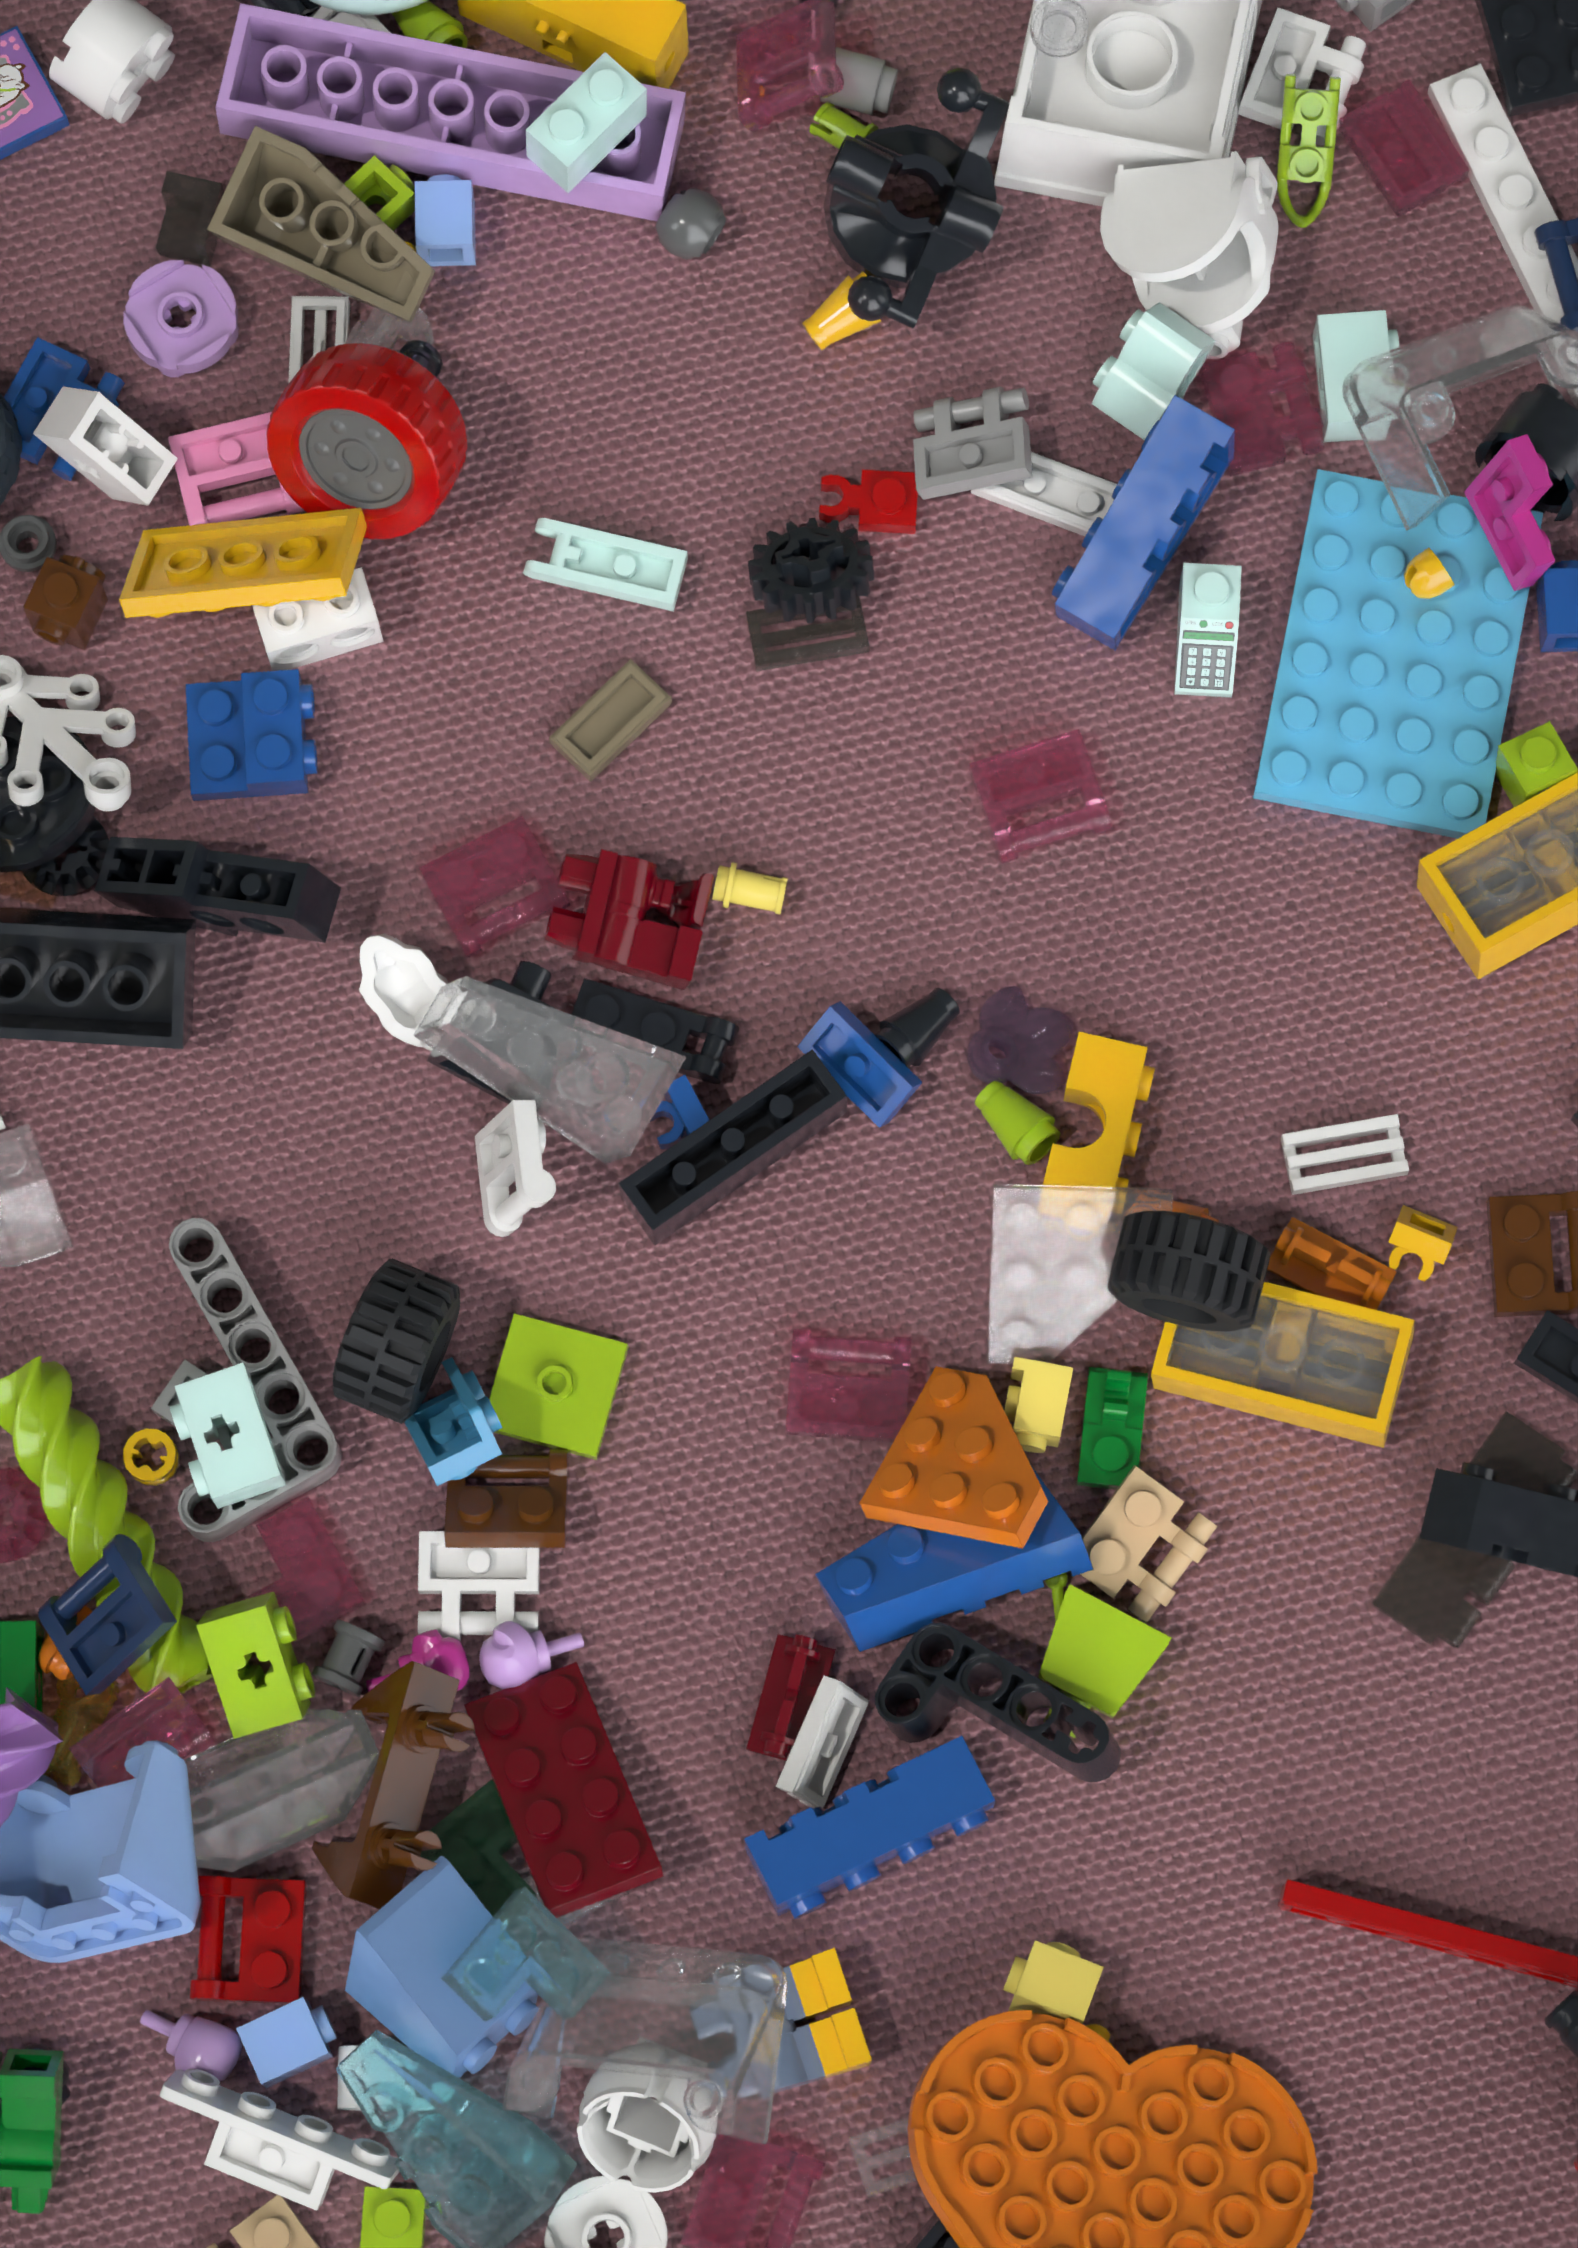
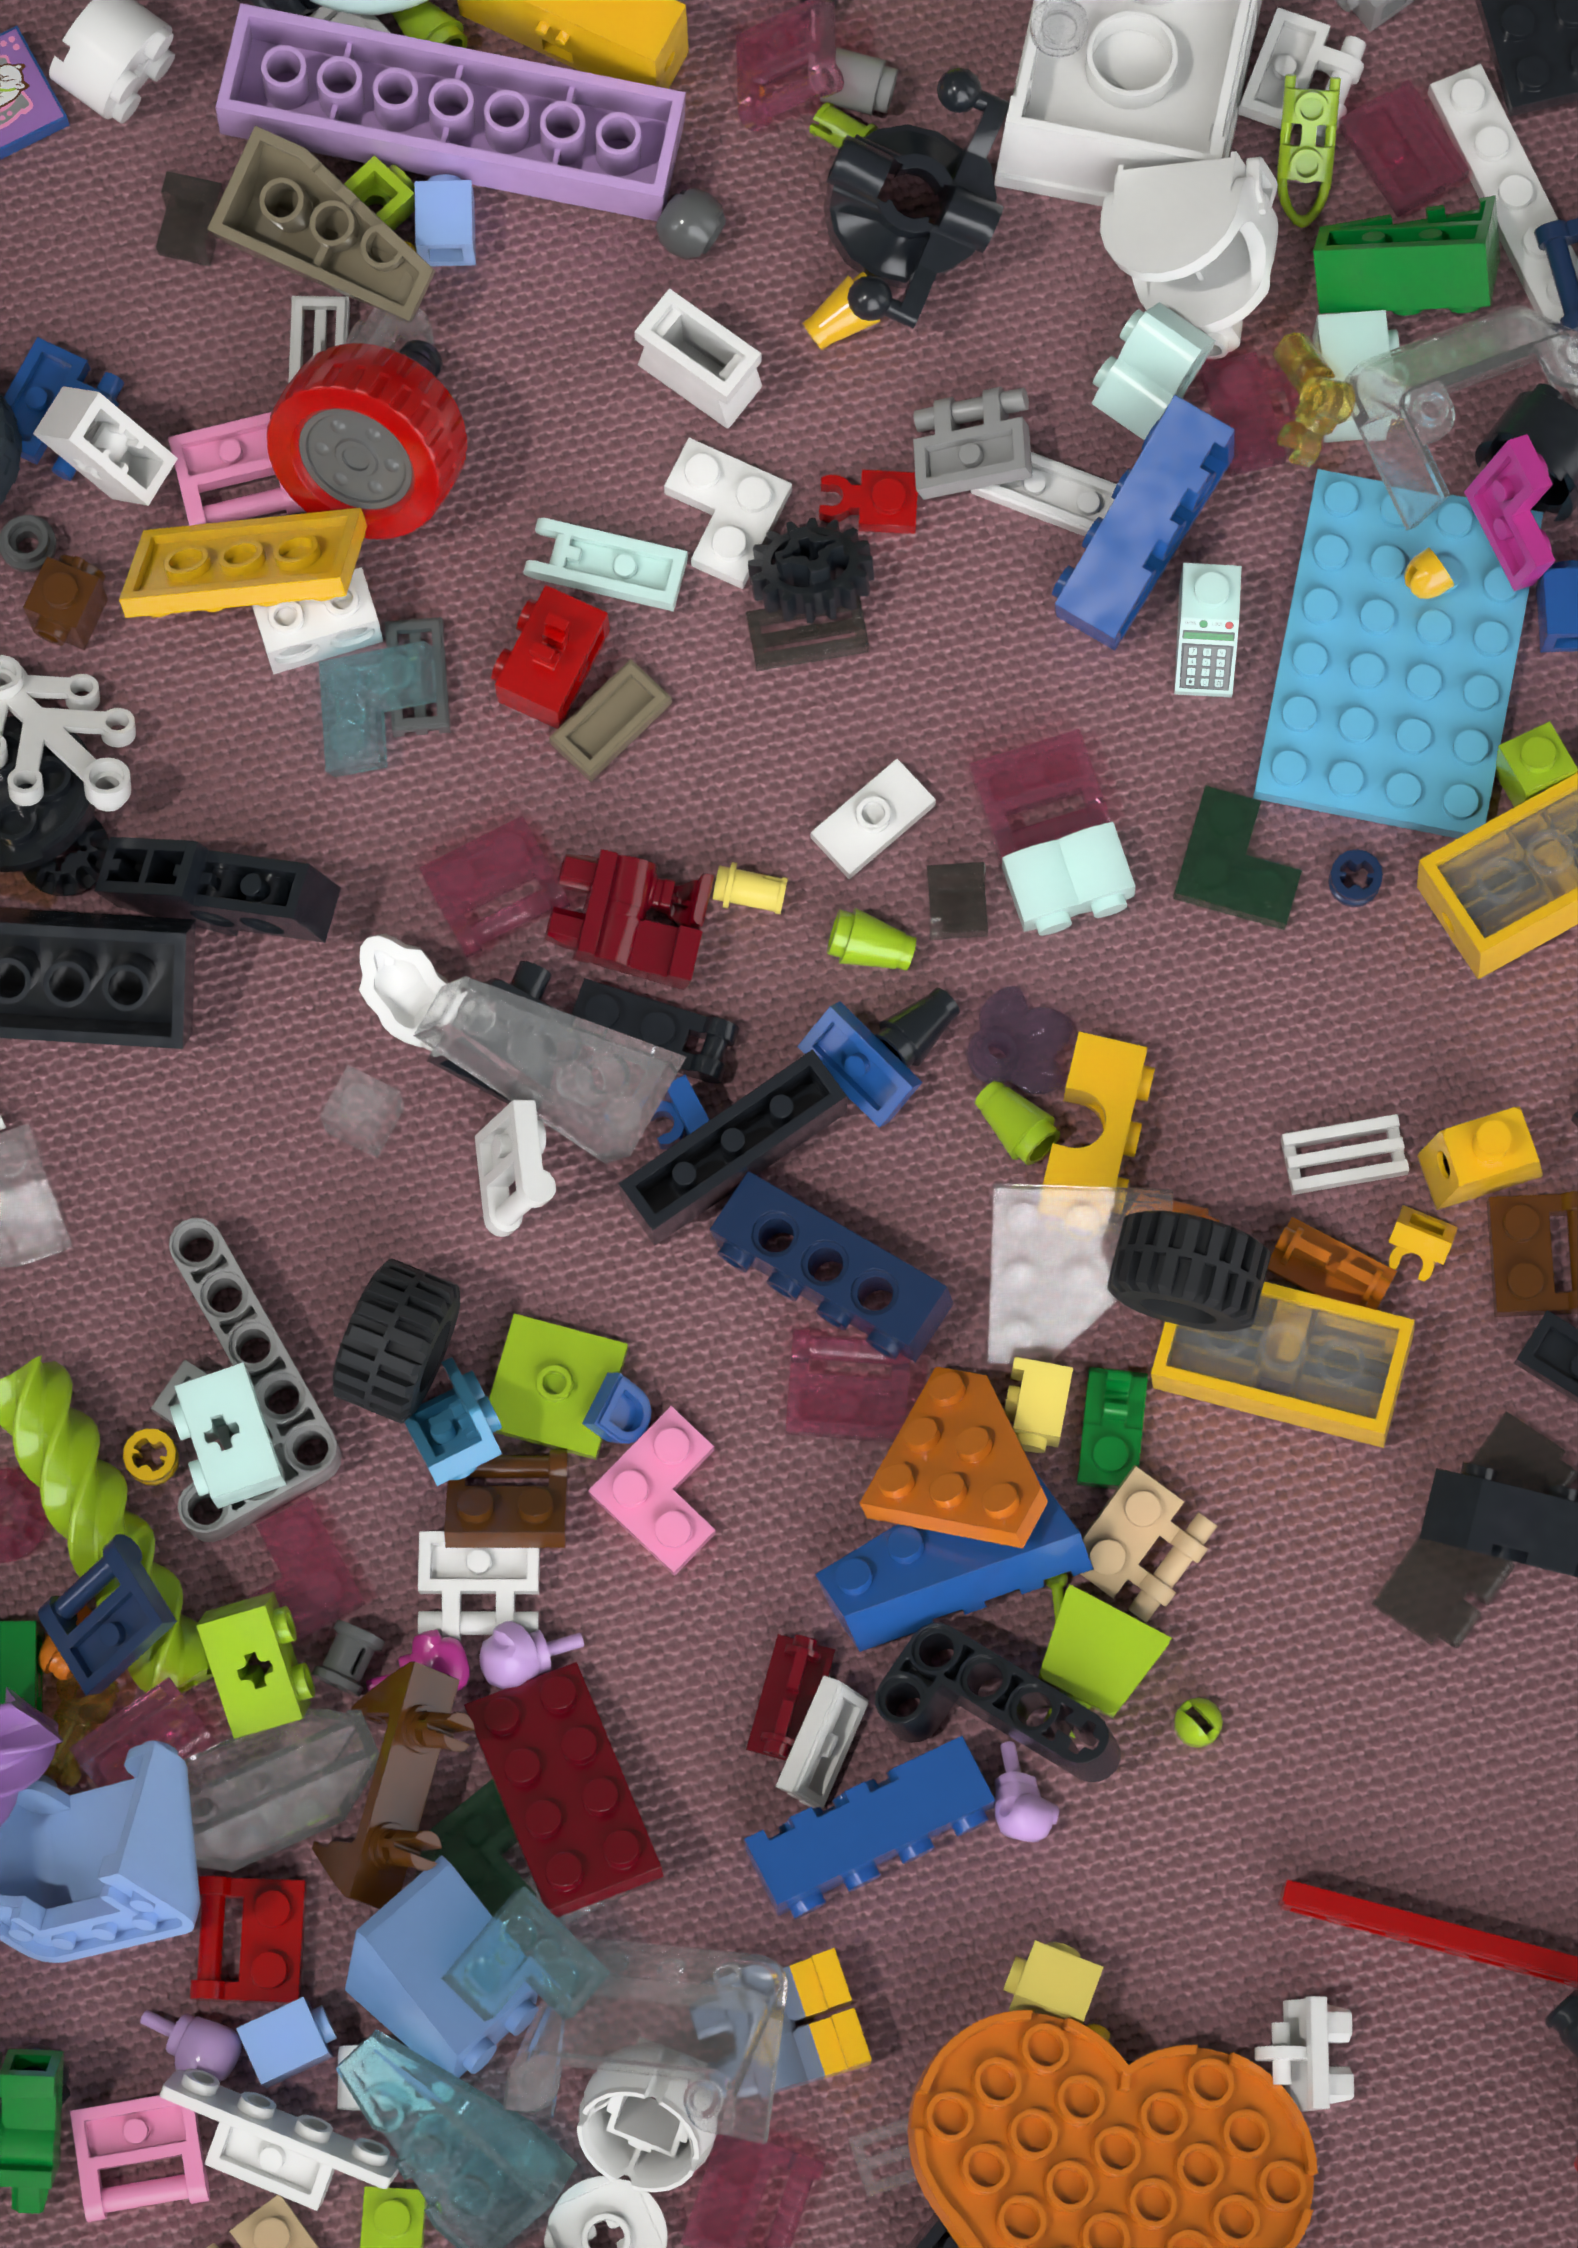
(132, 2135): none -> bright pink plate
(176, 348): lavender plate -> none
(250, 736): blue plate -> none
(358, 693): none -> clear light blue plate
(362, 1111): none -> clear brick
(421, 723): none -> dark grey tile
(551, 656): none -> red brick
(586, 122): light aqua brick -> none
(619, 1411): none -> blue tile
(643, 1495): none -> bright pink plate
(699, 358): none -> white hips
(741, 502): none -> white plate
(762, 1210): none -> dark blue brick
(869, 942): none -> lime cone
(873, 818): none -> white plate
(956, 901): none -> clear smoke panel
(1018, 1802): none -> lavender piece
(1069, 879): none -> light aqua brick
(1189, 1731): none -> lime hinge
(1220, 873): none -> clear green plate
(1302, 2055): none -> white hips
(1322, 398): none -> clear yellow bar
(1355, 861): none -> dark blue bush
(1409, 264): none -> green wedge
(1481, 1158): none -> yellow torso

